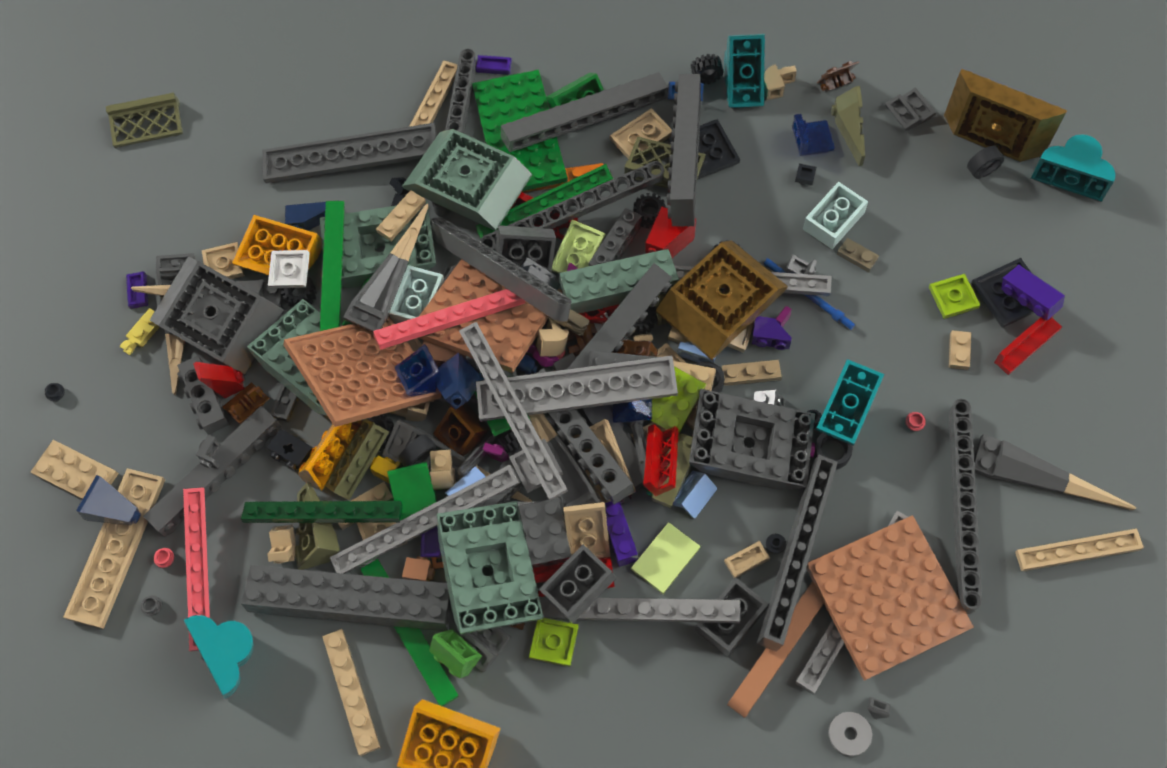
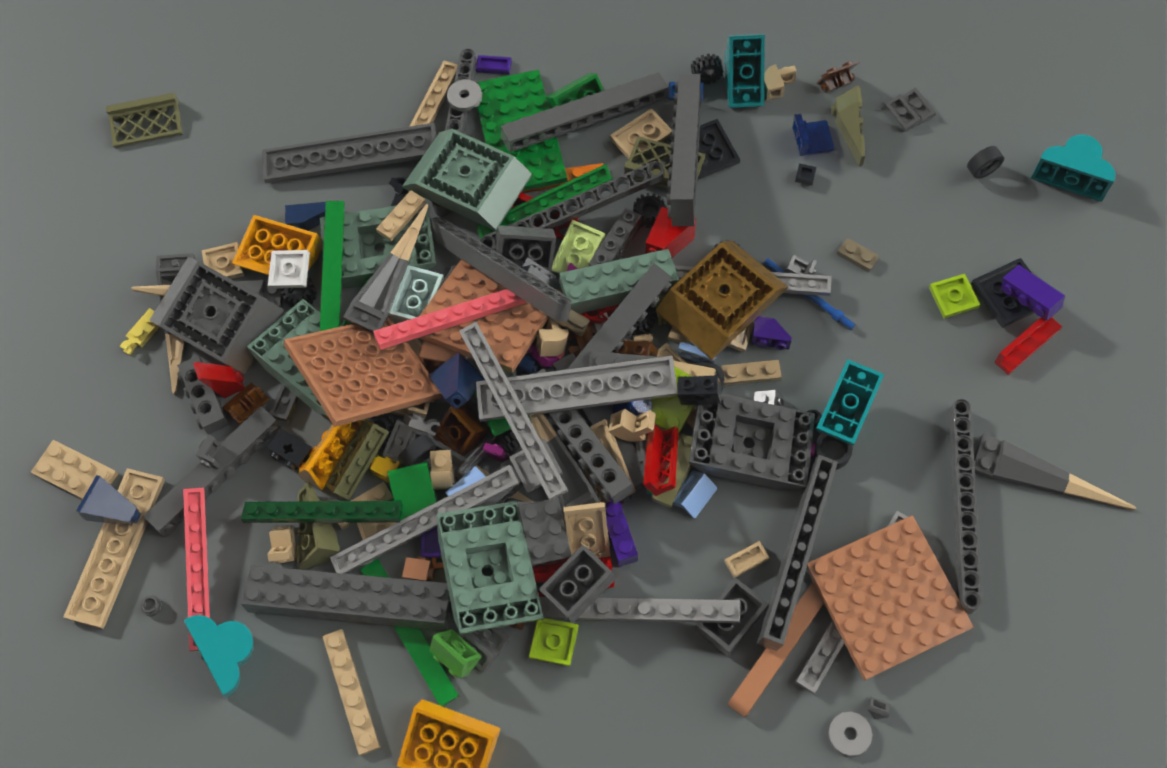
(54, 391): black plate -> none
(136, 299): dark purple tile -> none
(164, 557): coral plate -> none
(416, 421): none -> light grey plate
(419, 372): clear blue slope -> none
(464, 87): none -> light grey tile
(631, 427): none -> tan brick
(665, 558): yellowish green tile -> none
(699, 390): none -> black brick
(775, 549): black plate -> none
(784, 315): magenta tile -> none
(835, 215): light aqua brick -> none
(915, 421): coral plate -> none
(960, 350): tan plate -> none
(1001, 117): pearl gold slope -> none
(1079, 550): tan plate -> none

